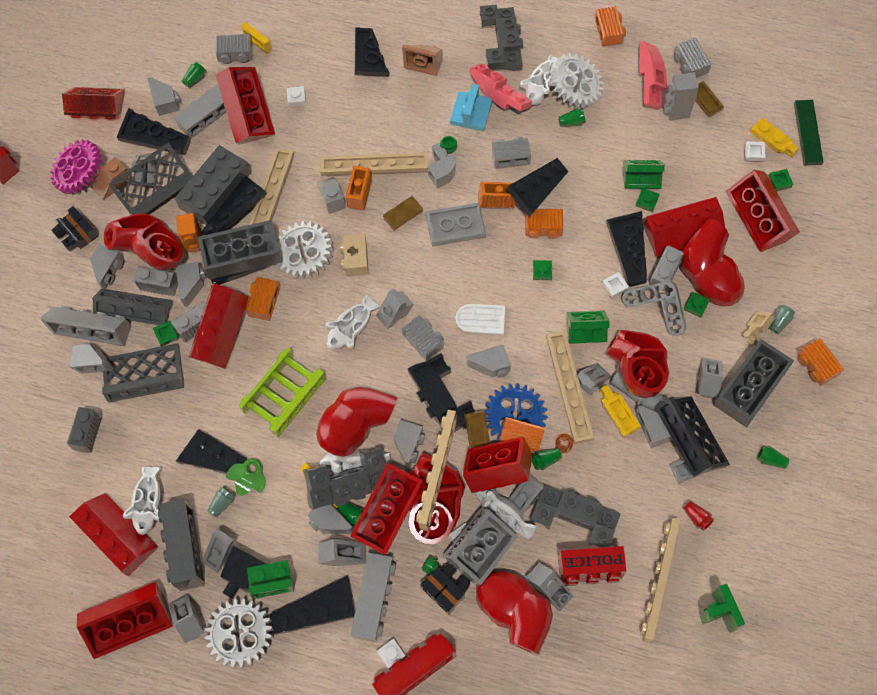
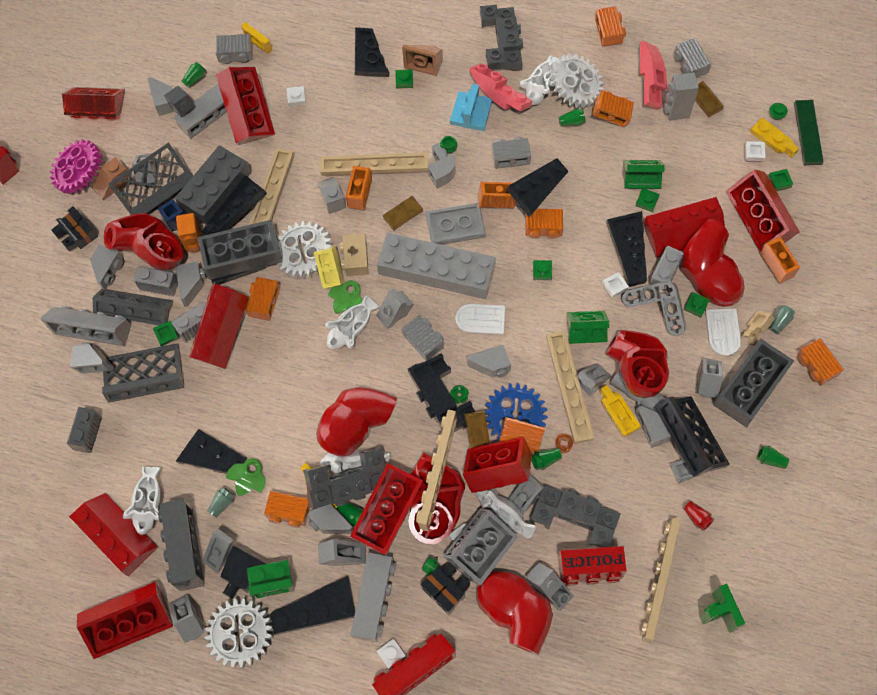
(145, 132): black wing -> none
(169, 212): none -> dark blue brick
(179, 101): none -> dark grey brick
(287, 509): none -> orange brick
(290, 409): lime fence -> none
(329, 267): none -> light yellow hinge
(344, 299): none -> bright green plate
(404, 78): none -> green plate
(407, 439): light grey slope -> none
(436, 265): none -> light grey brick
(463, 391): none -> green plate
(613, 108): none -> orange brick
(723, 331): none -> white window
(778, 111): none -> green plate
(780, 260): none -> orange brick

